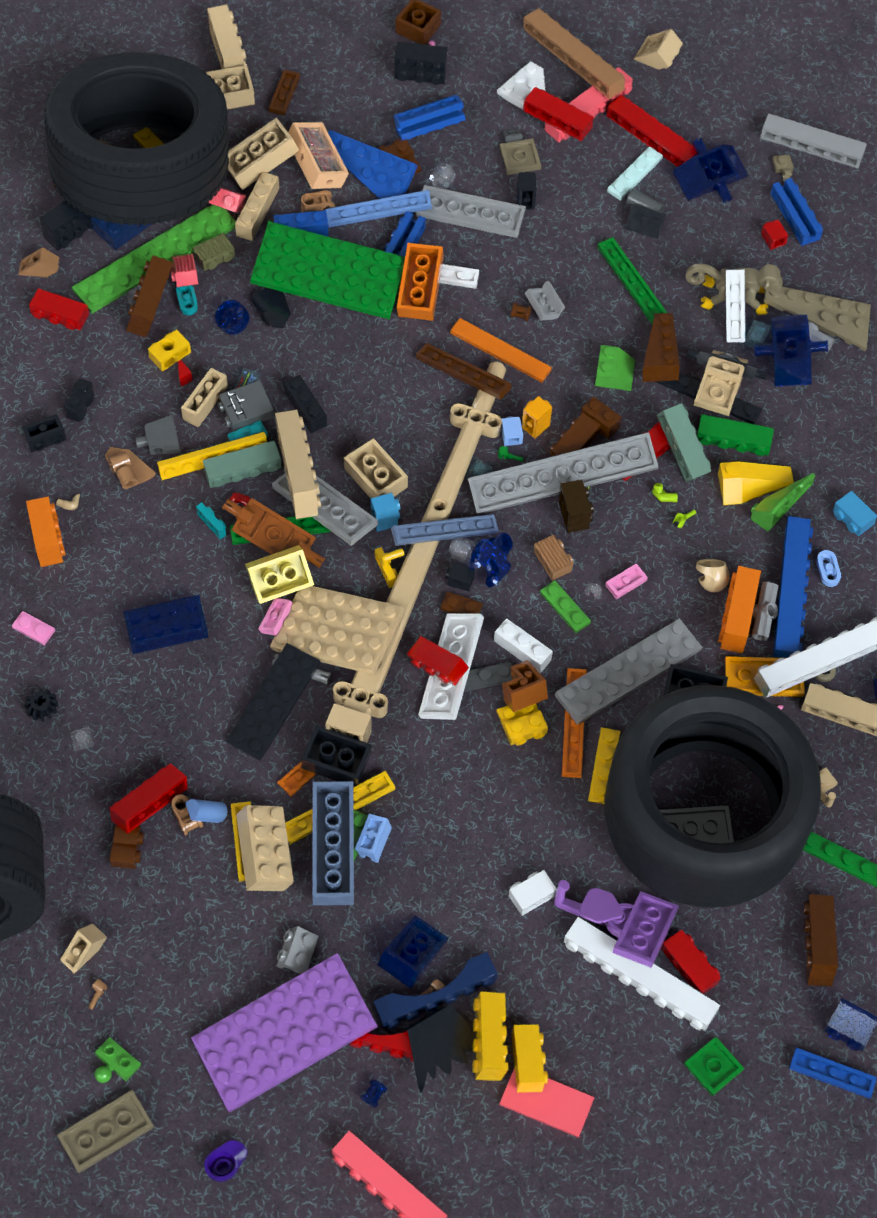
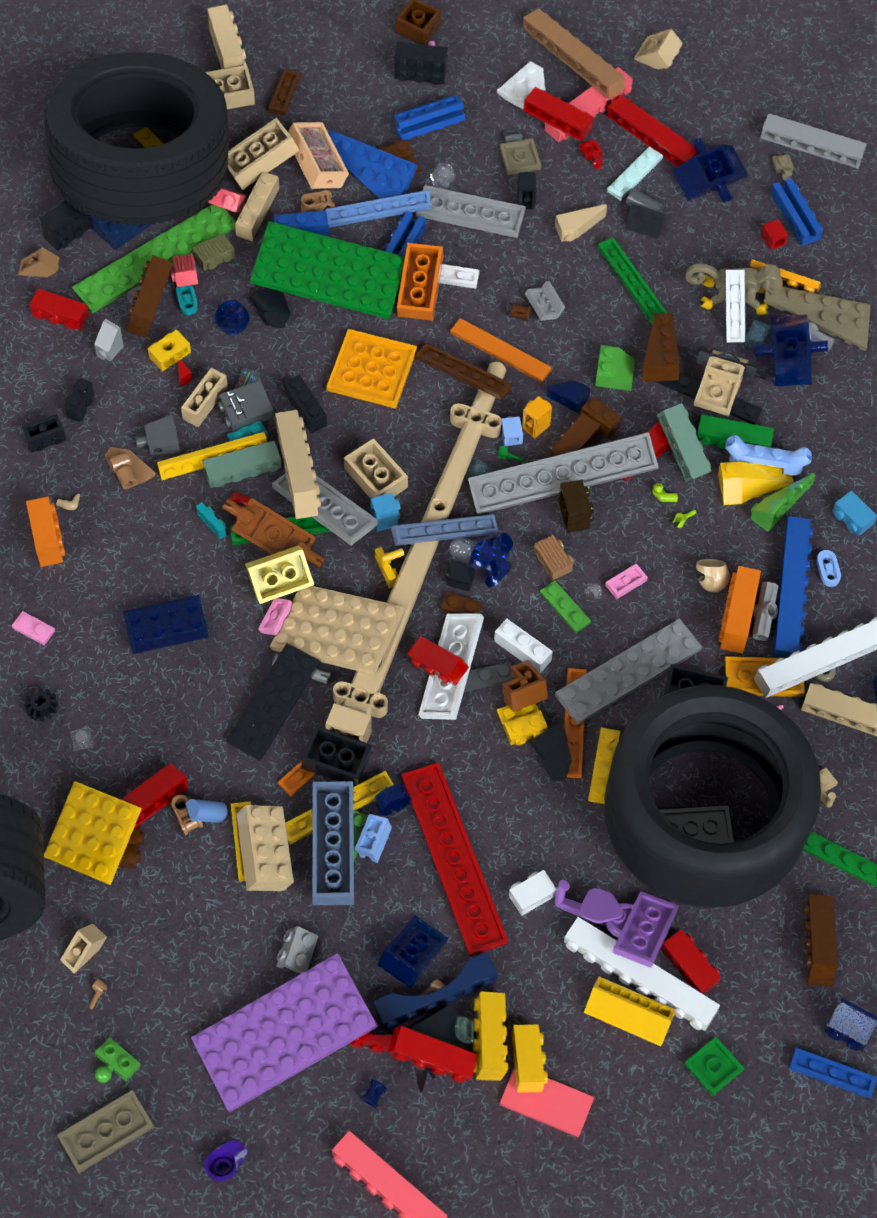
(92, 832): none -> yellow plate
(108, 341): none -> light grey slope
(371, 368): none -> light orange plate
(393, 797): none -> clear blue wheel
(432, 1054): none -> red brick
(454, 860): none -> red plate
(464, 1029): none -> clear light blue plate
(554, 752): none -> black panel
(569, 394): none -> clear blue slope
(575, 223): none -> tan slope
(592, 151): none -> red plate
(629, 1011): none -> yellow brick
(789, 460): none -> light blue plate
(792, 279): none -> light orange plate

